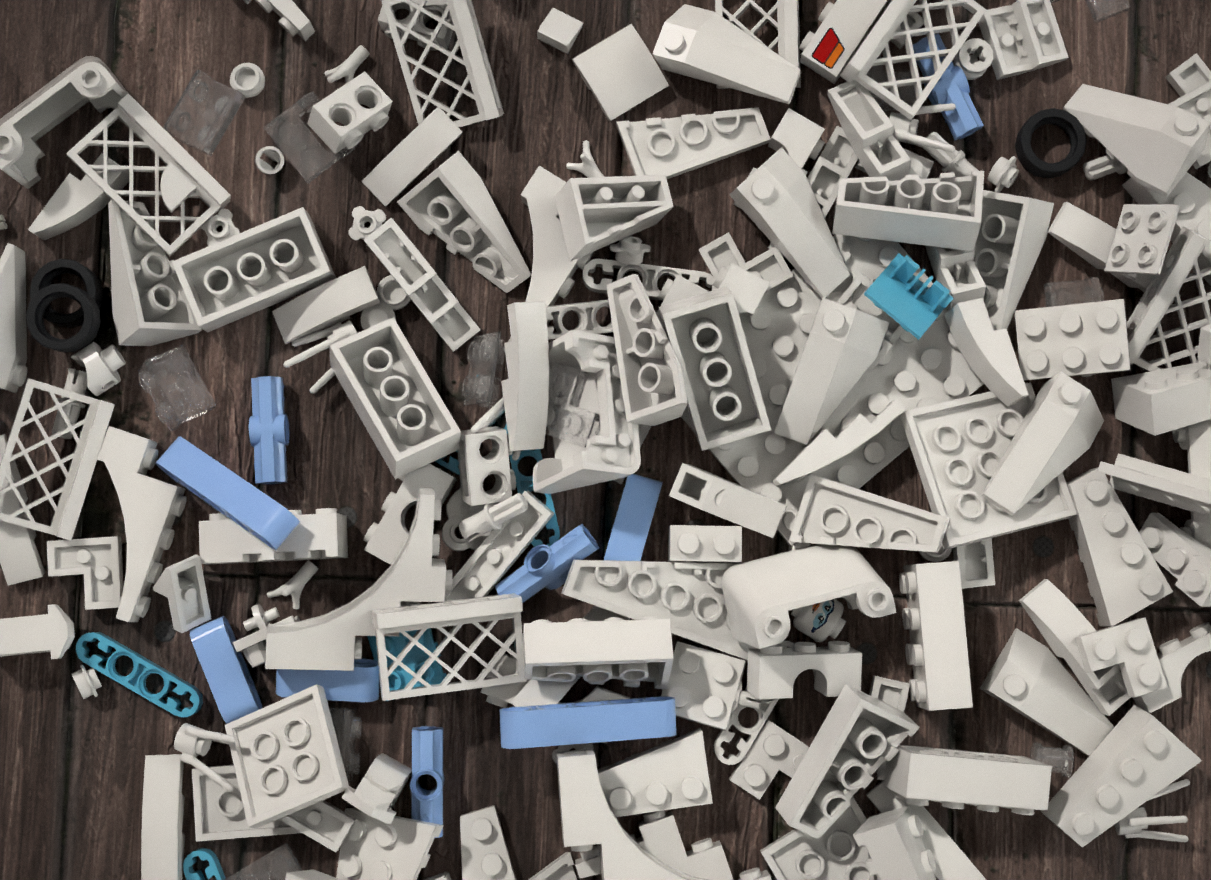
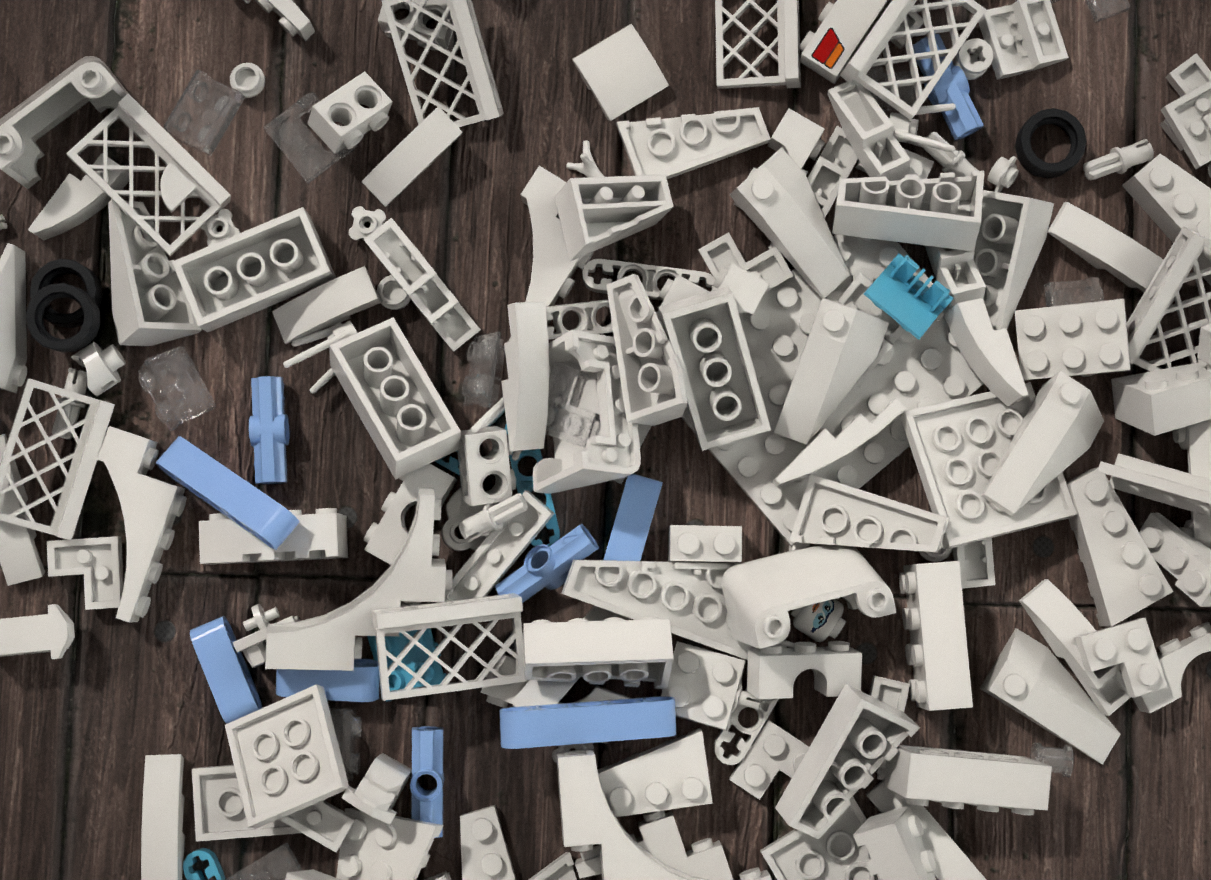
(86, 682): white plate -> none
(137, 678): medium azure beam -> none
(186, 593): white slope -> none
(197, 741): white plant -> none
(274, 154): white hinge -> none
(295, 584): white bar -> none
(348, 67): white bar -> none
(376, 315): white plate -> none
(463, 215): white wedge -> none
(559, 30): white slope -> none
(630, 250): white plate -> none
(718, 52): white wedge -> none
(727, 500): white slope -> none
(1119, 776): white wedge -> none
(1133, 823): white plant -> none
(1142, 239): white hinge -> none
(1146, 136): white wedge -> none

